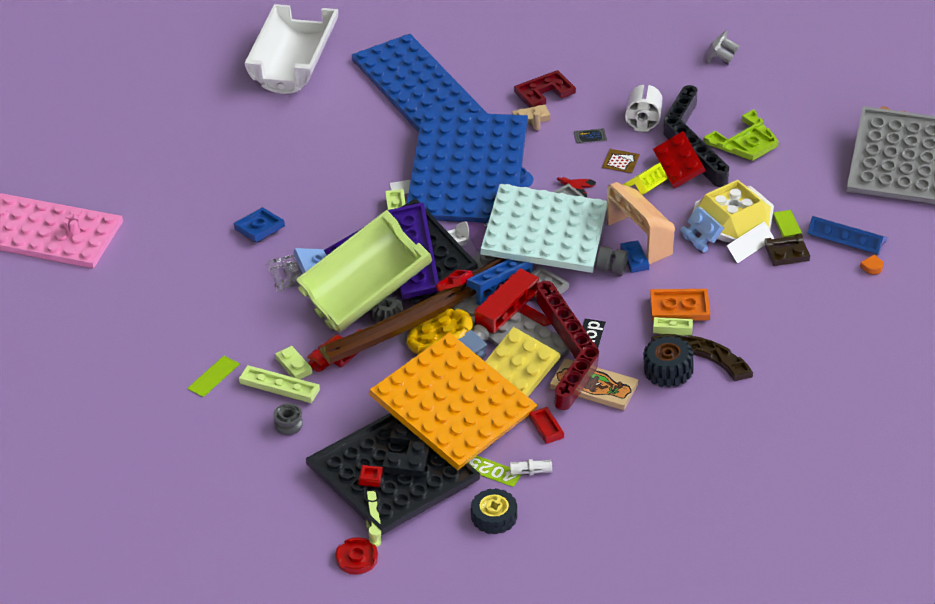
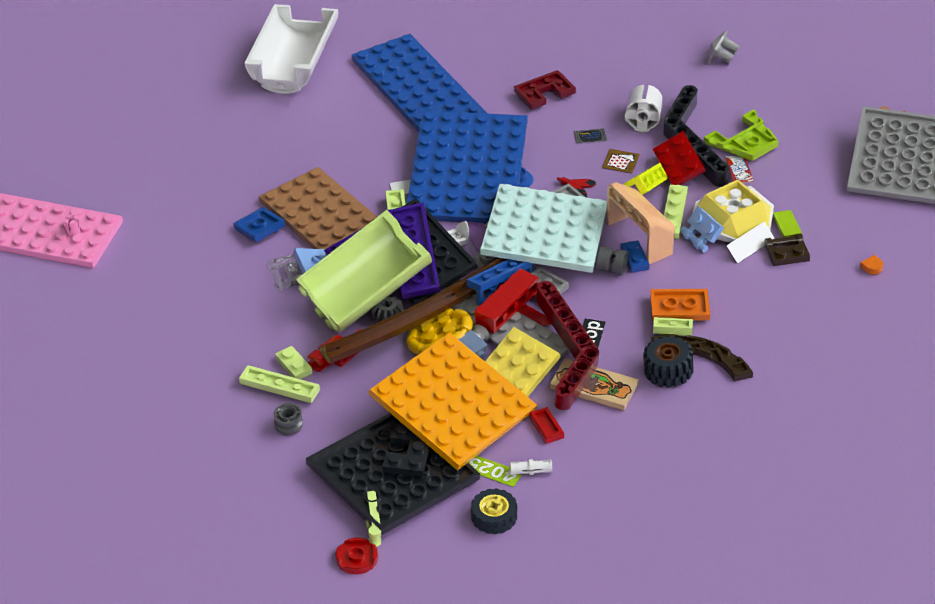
(213, 376): lime sticker -> none
(317, 208): none -> medium nougat plate
(370, 476): red tile -> none
(455, 279): red tile -> none
(535, 115): tan plate -> none
(675, 206): none -> yellowish green plate
(739, 169): none -> sticker
(846, 235): blue fence -> none

